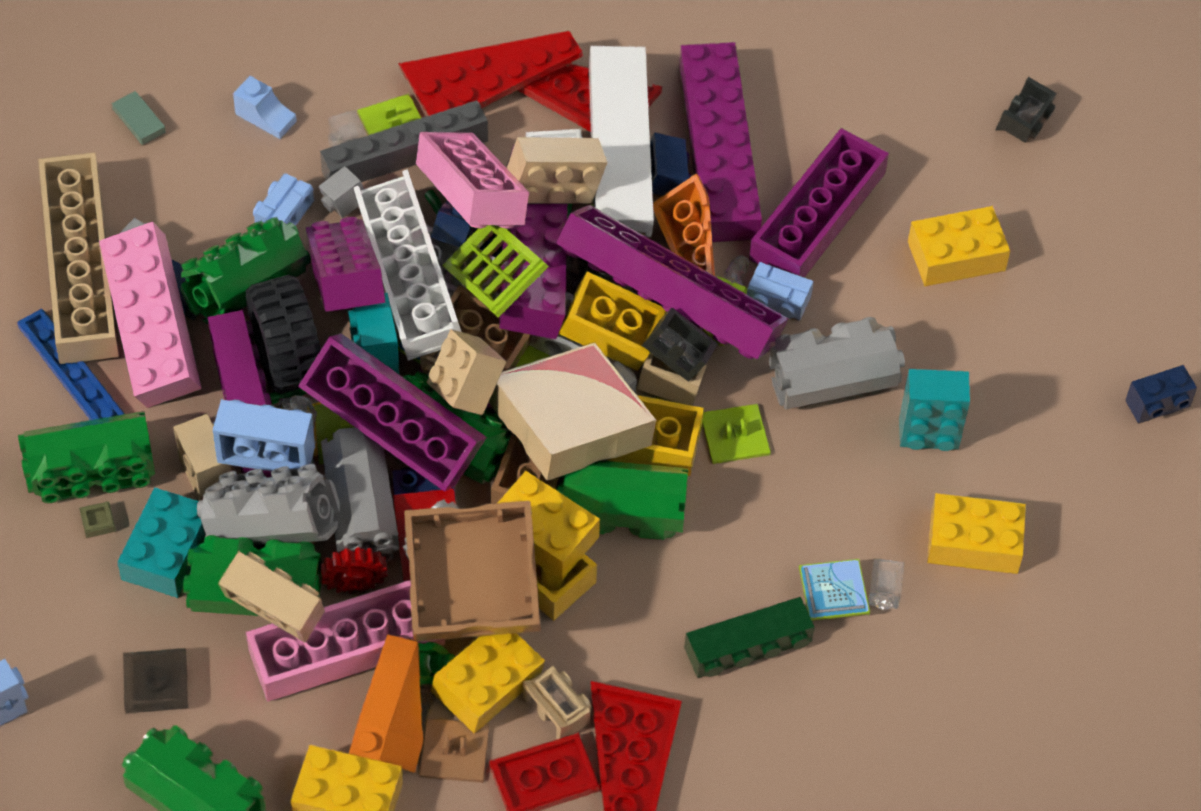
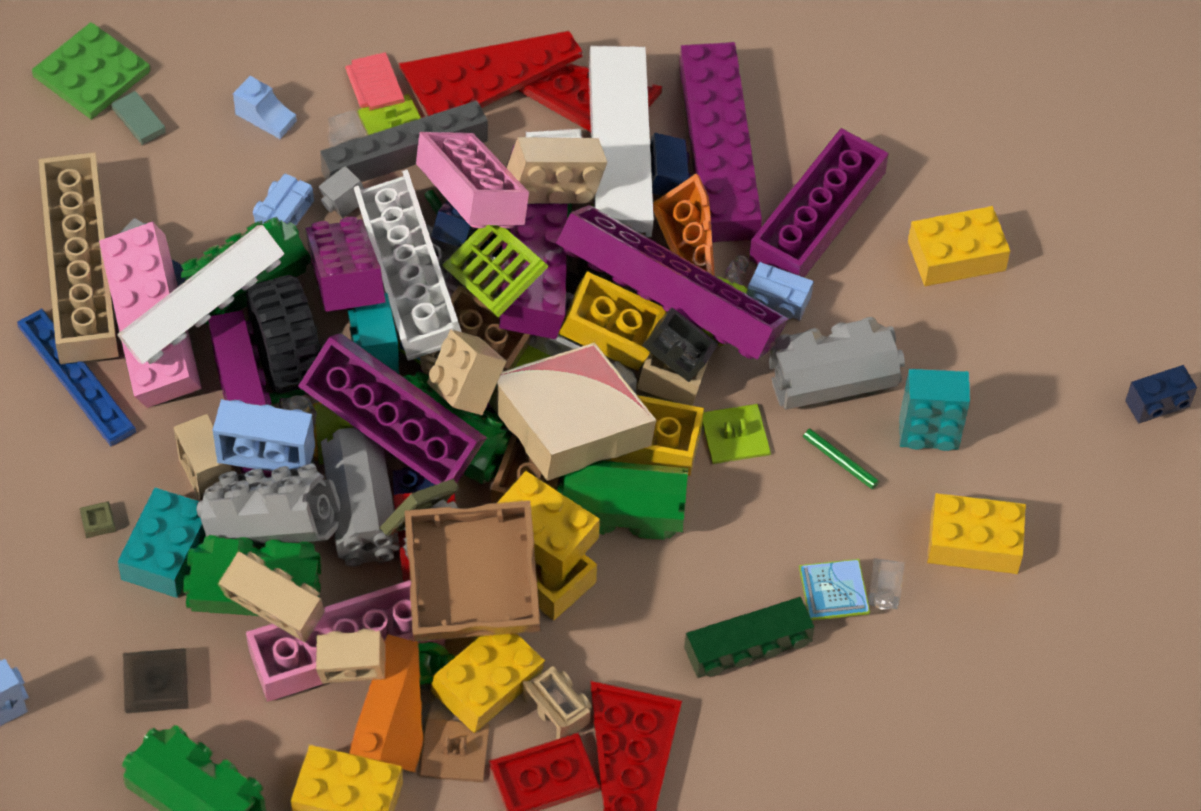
(75, 456): green brick -> none
(91, 70): none -> bright green plate
(201, 294): none -> white brick
(350, 656): none -> tan brick
(354, 570): red gear -> none
(374, 82): none -> coral window
(419, 500): none -> olive tile
(841, 459): none -> green bar
(1028, 110): pearl dark grey window -> none

